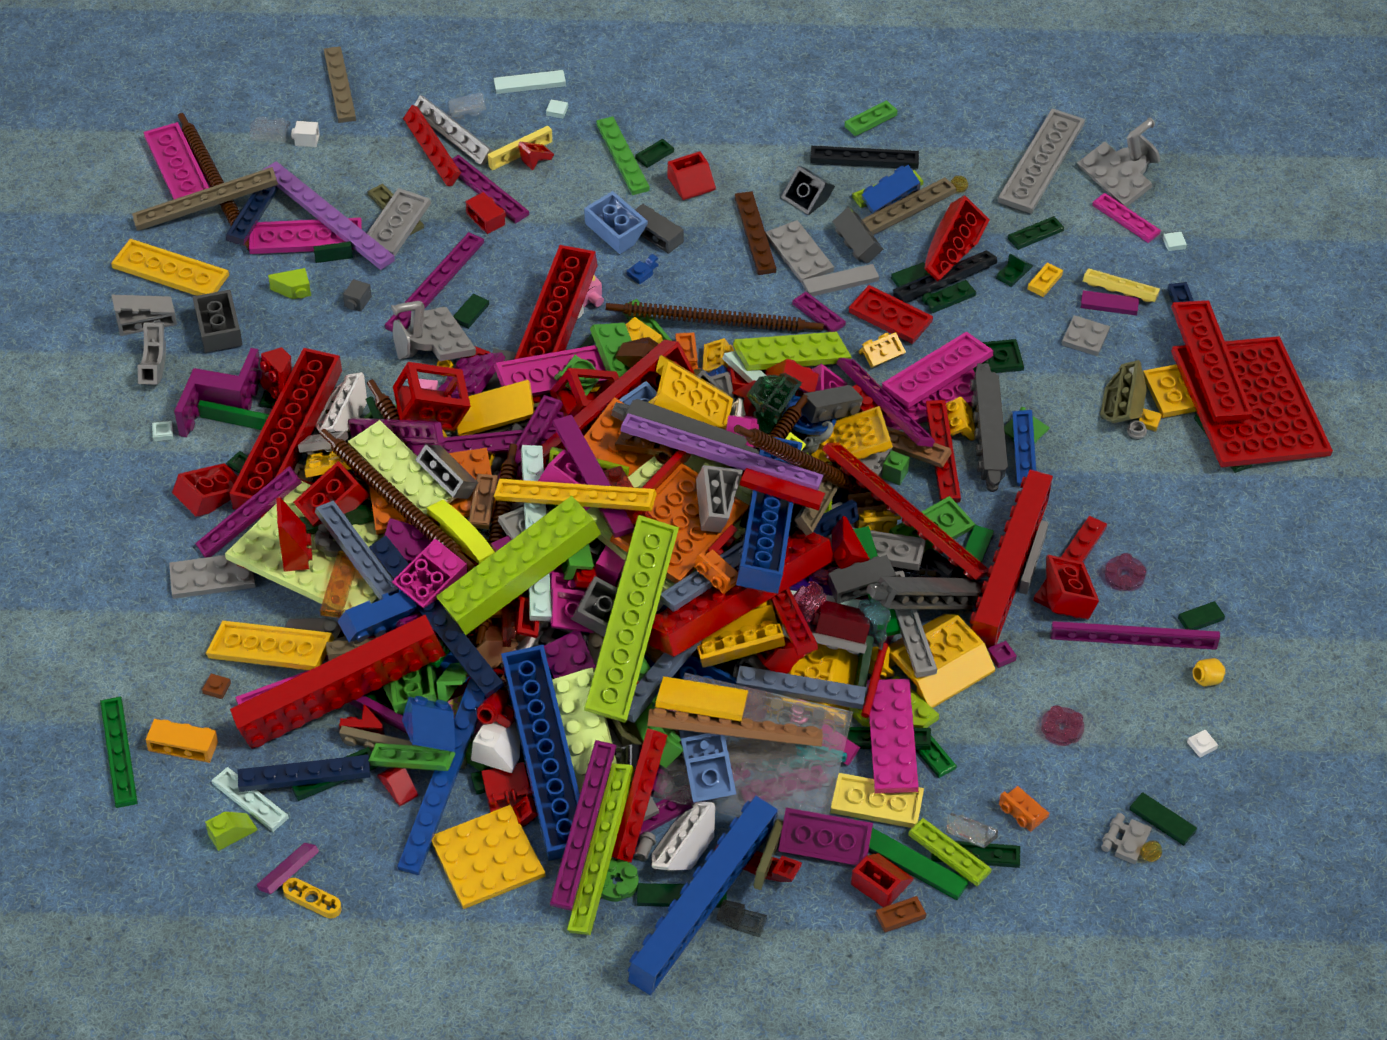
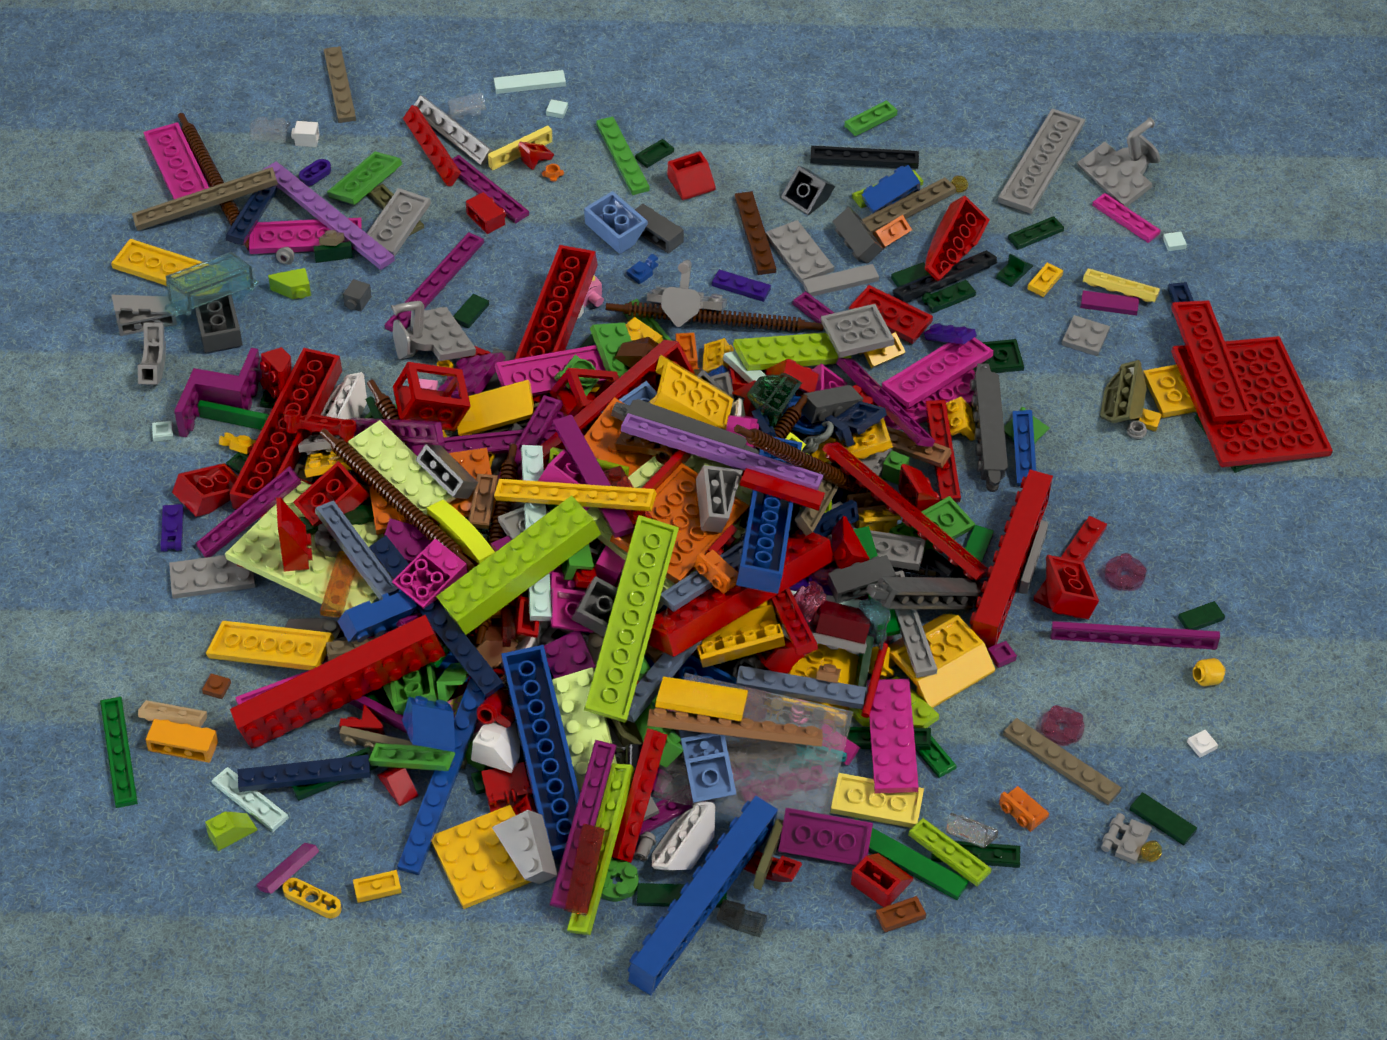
(154, 710): none -> tan plate
(172, 527): none -> dark purple plate
(207, 283): none -> clear light blue container
(240, 444): none -> yellow plate
(288, 253): none -> light grey plate
(315, 172): none -> dark purple plate
(316, 423): none -> red plate
(331, 238): none -> dark tan plate
(364, 178): none -> bright green plate
(377, 886): none -> yellow plate
(528, 846): none -> light grey wedge
(552, 172): none -> orange plate
(584, 869): none -> clear red plate
(682, 302): none -> light grey plate
(741, 285): none -> dark purple plate
(763, 423): none -> dark blue plate
(828, 673): none -> medium nougat plate
(841, 431): none -> dark blue plate
(857, 330): none -> light grey plate
(862, 416): none -> dark blue plate
(892, 231): none -> orange plate
(916, 488): none -> red slope
(950, 334): none -> dark purple plate
(1062, 761): none -> dark tan plate

